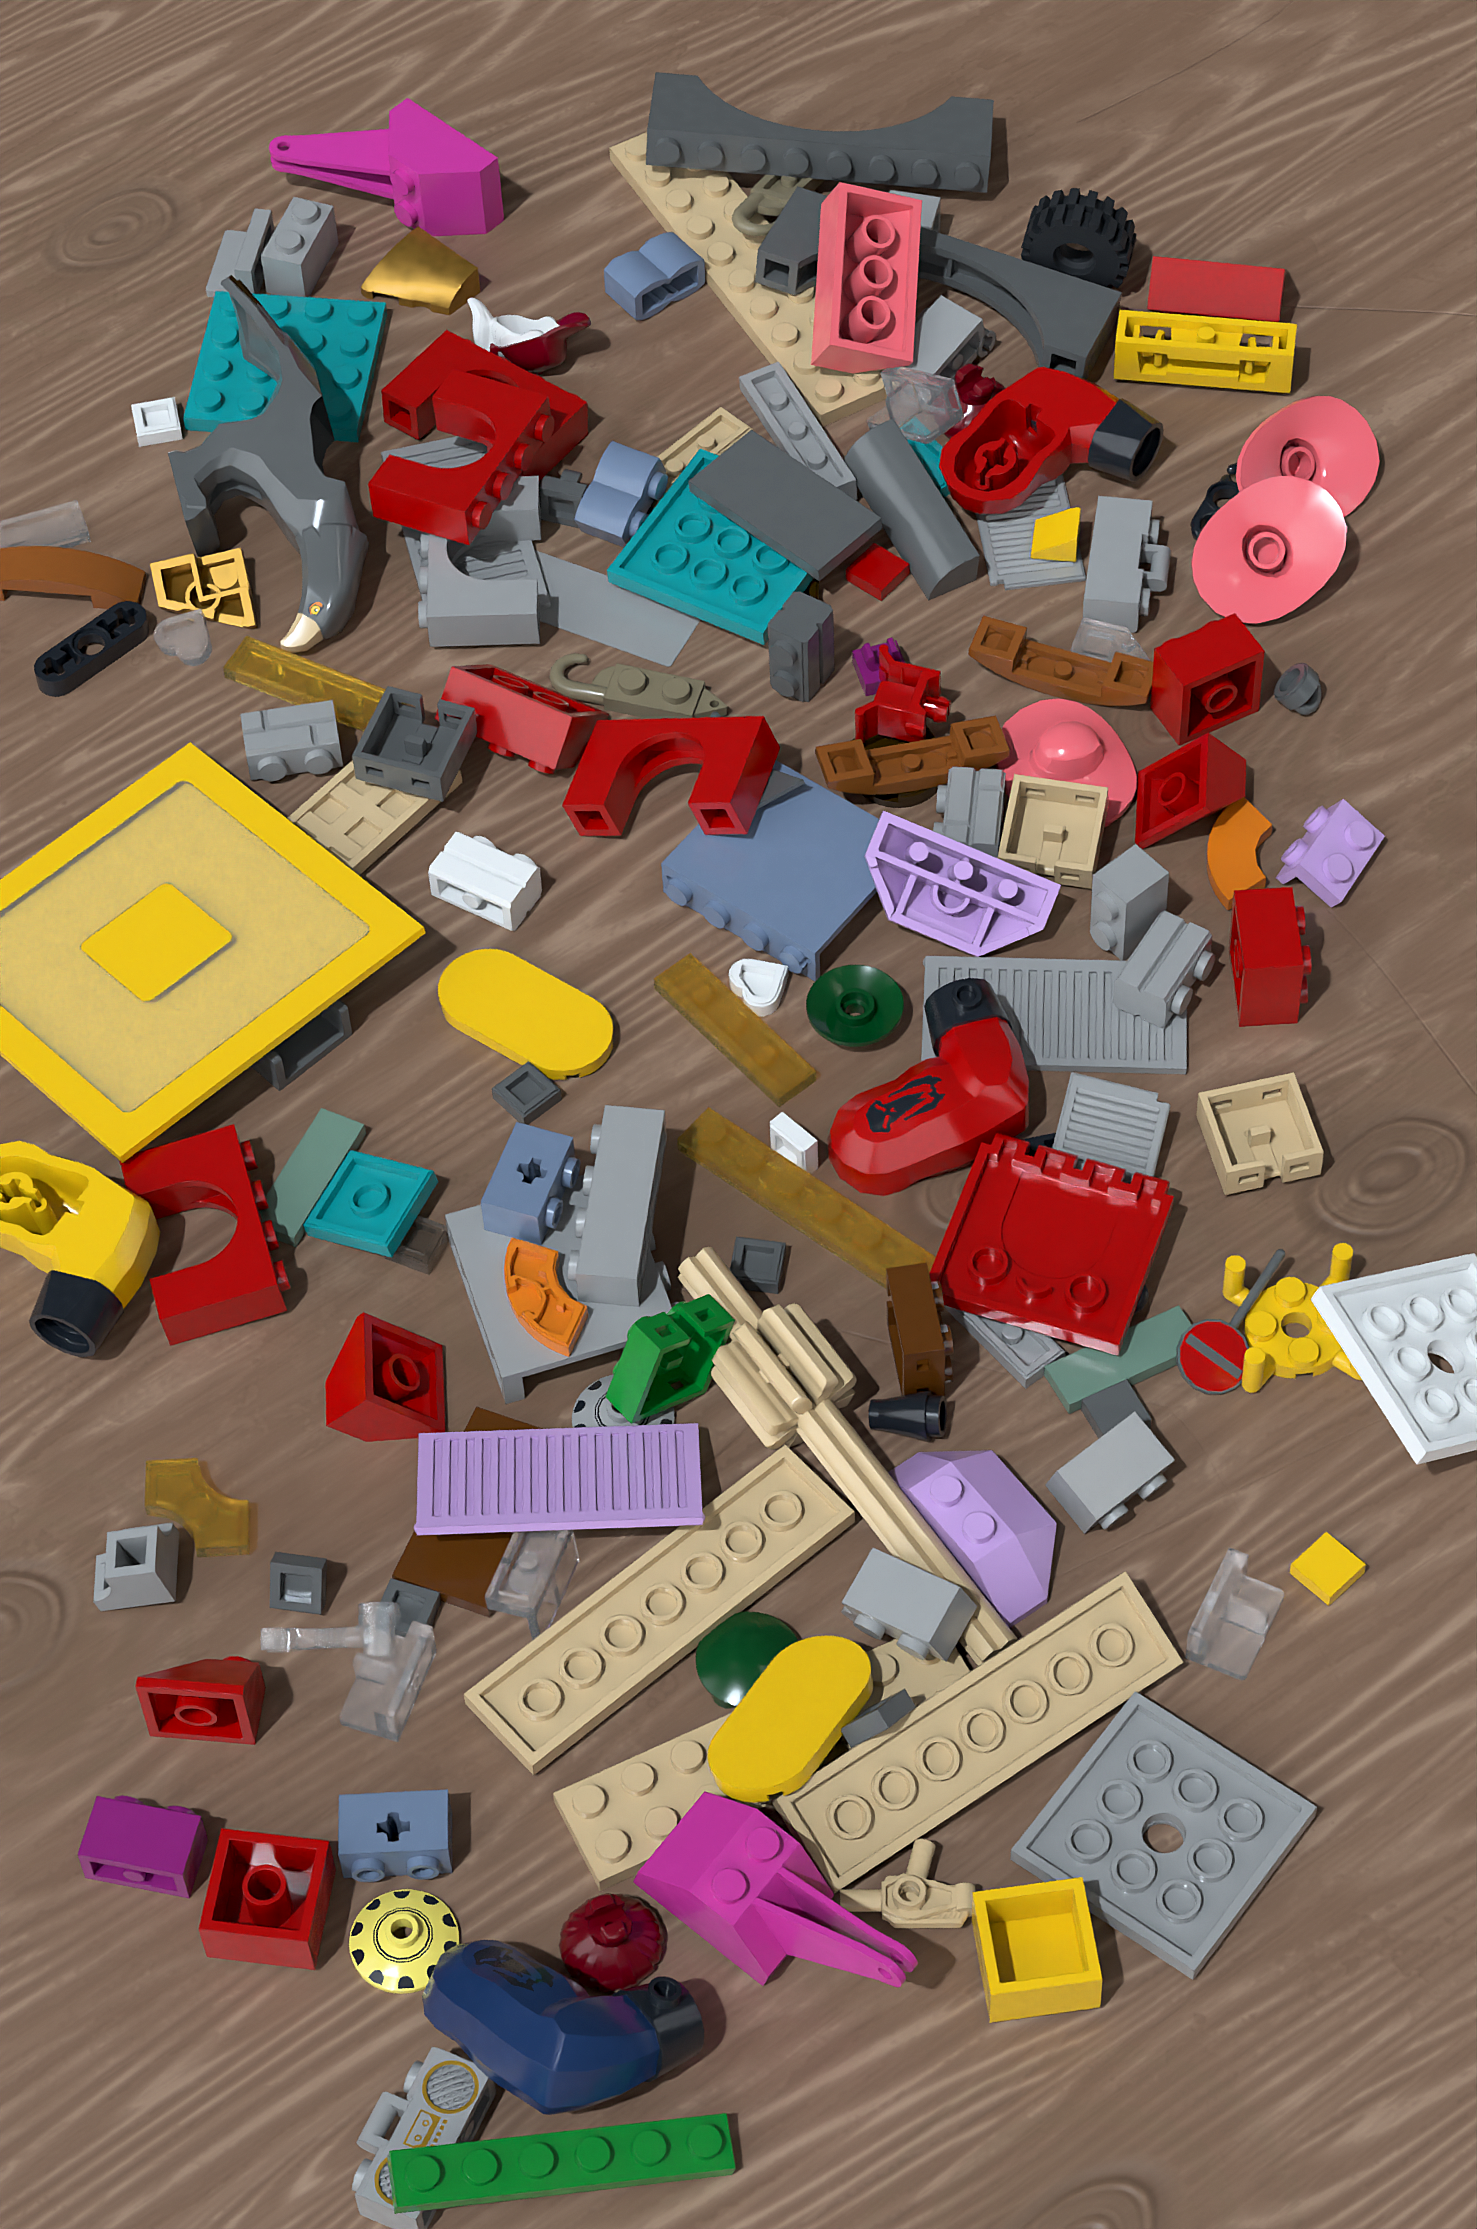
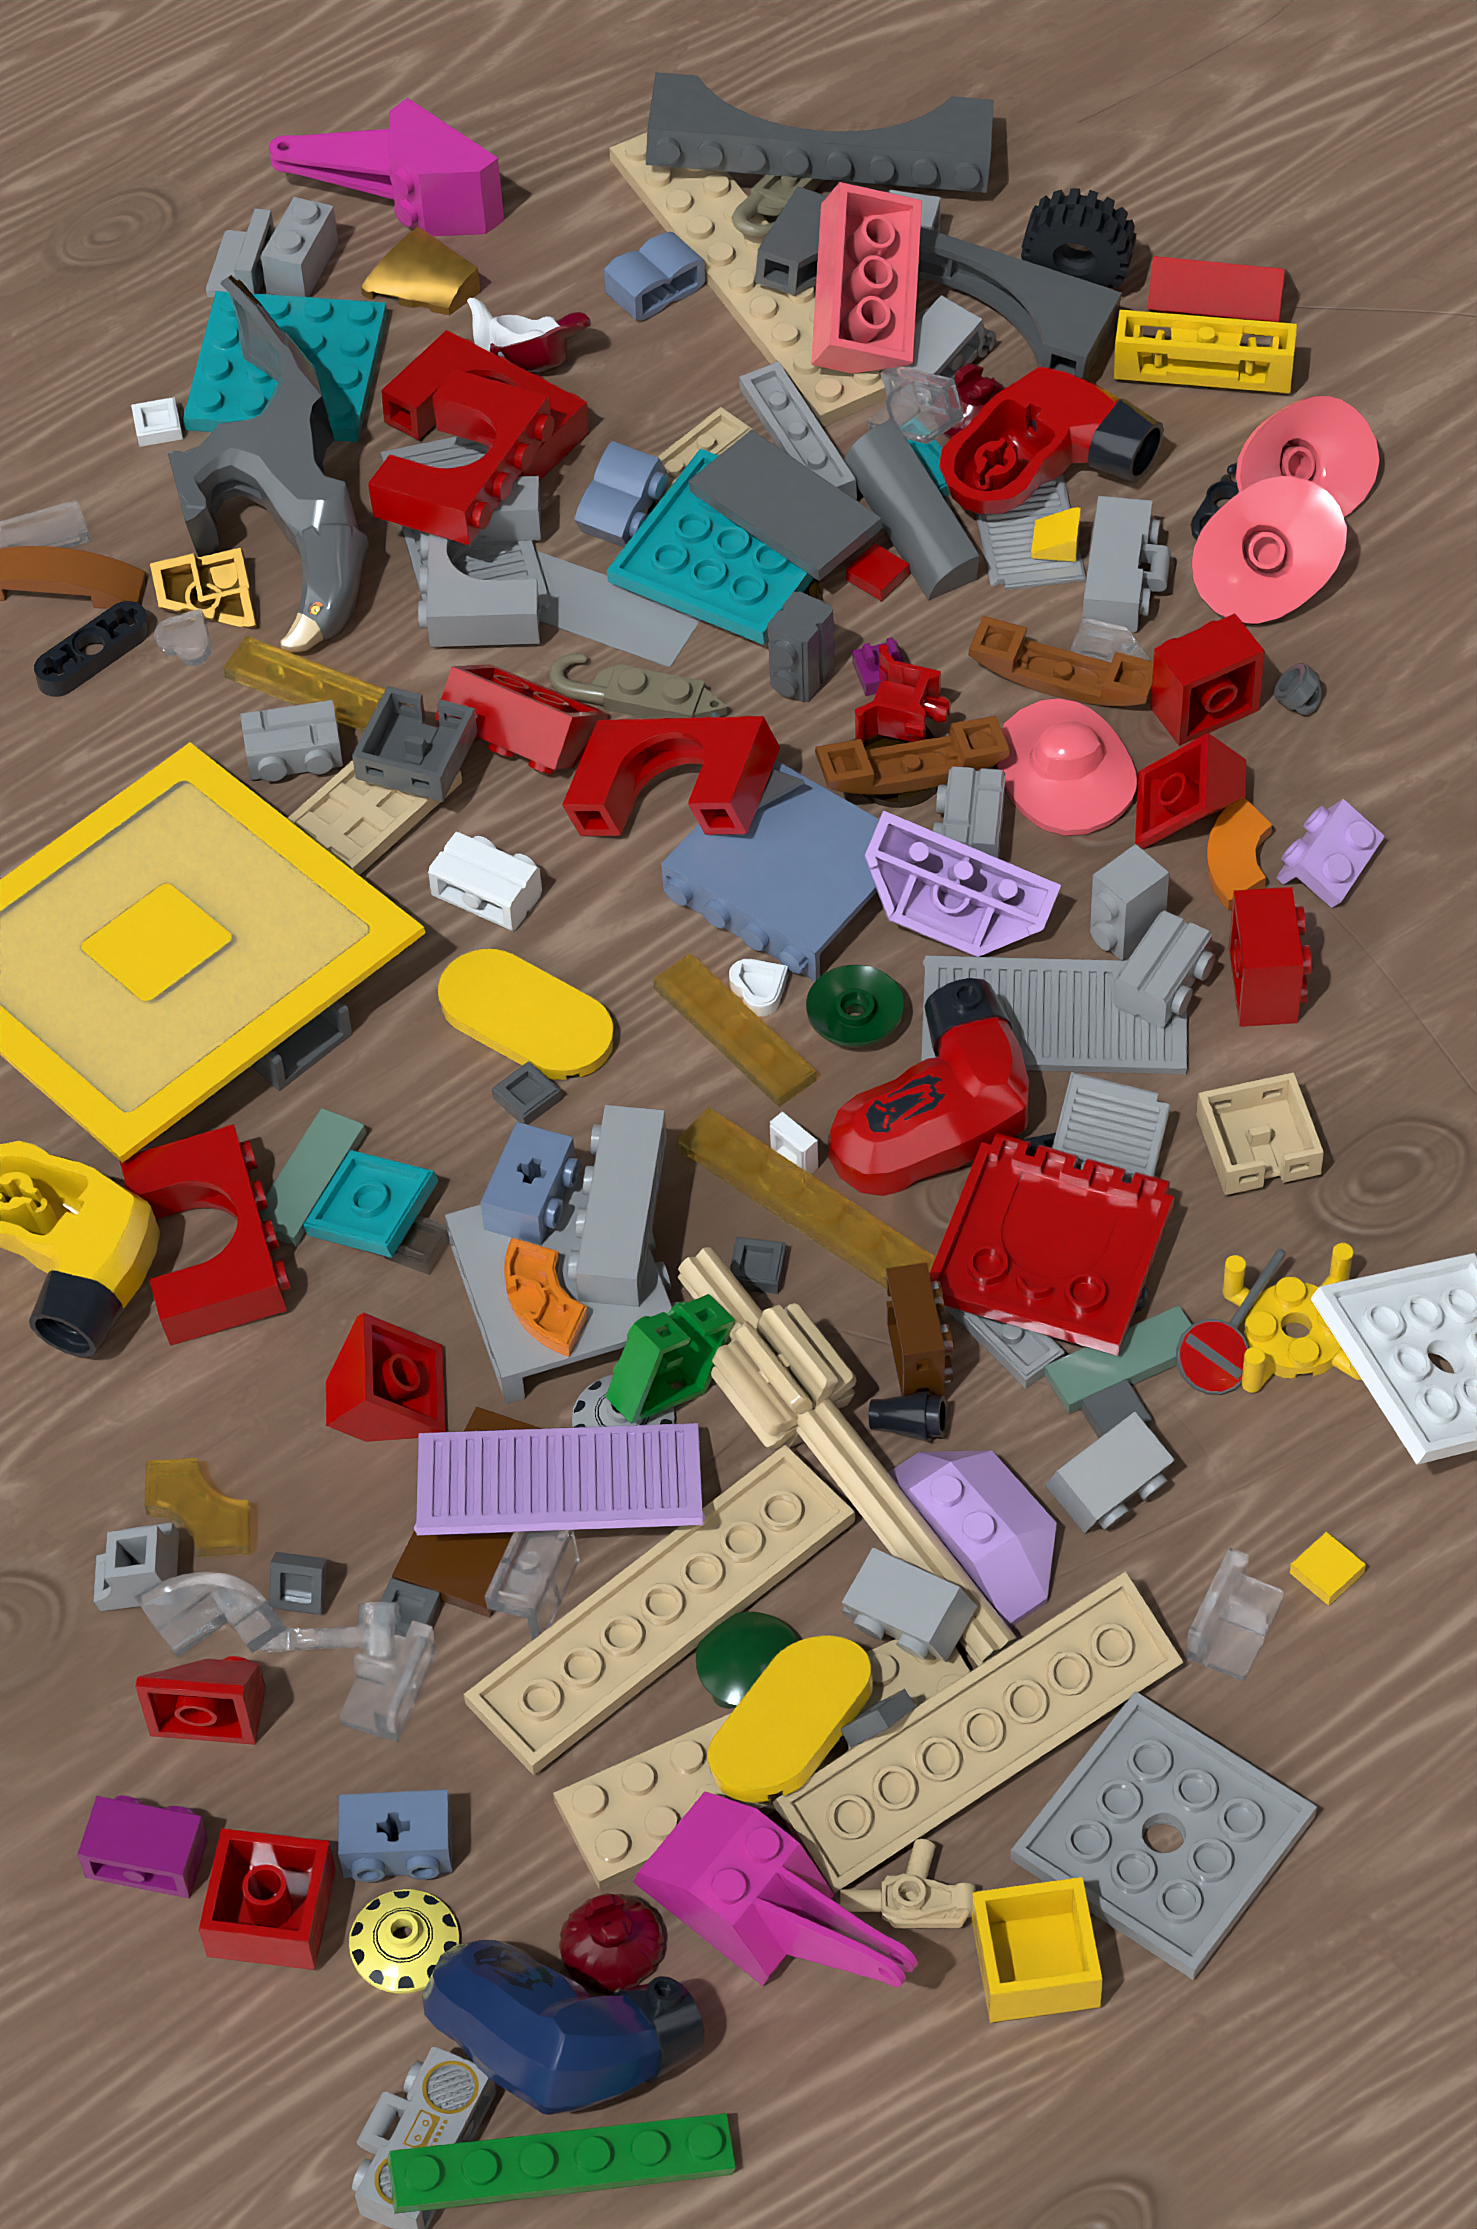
(201, 1602): none -> clear brick
(561, 497): dark grey tile -> none
(1055, 828): tan piece -> none

